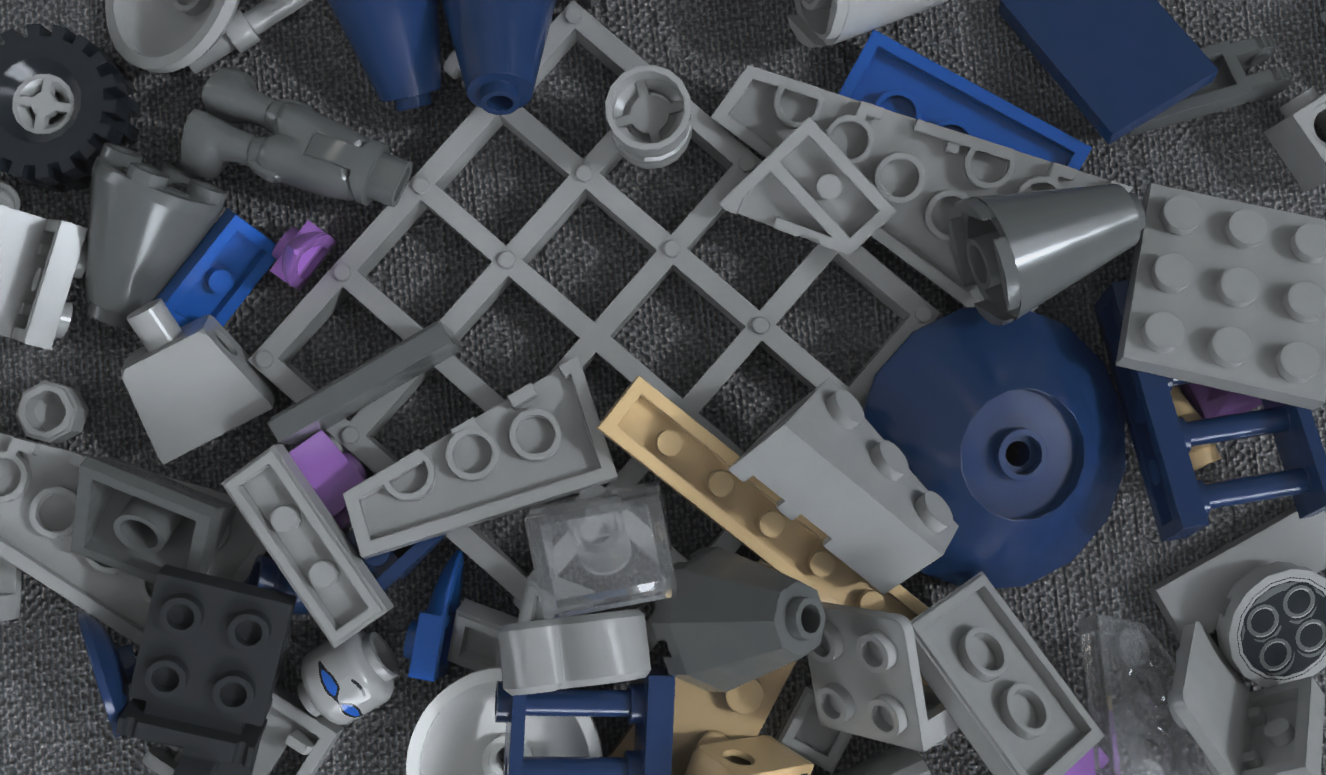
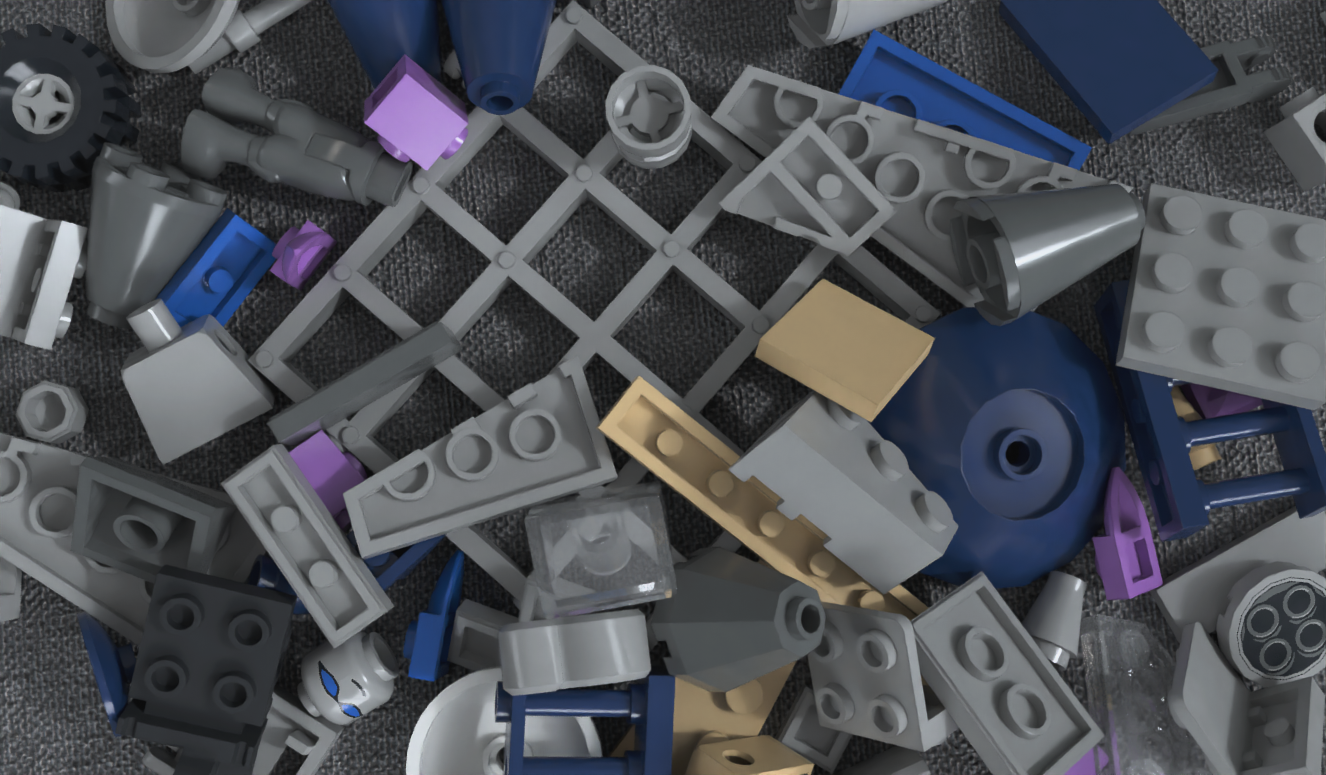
(416, 115): none -> medium lavender brick
(845, 349): none -> tan tile
(1056, 618): none -> light grey cone
(1126, 550): none -> medium lavender plate

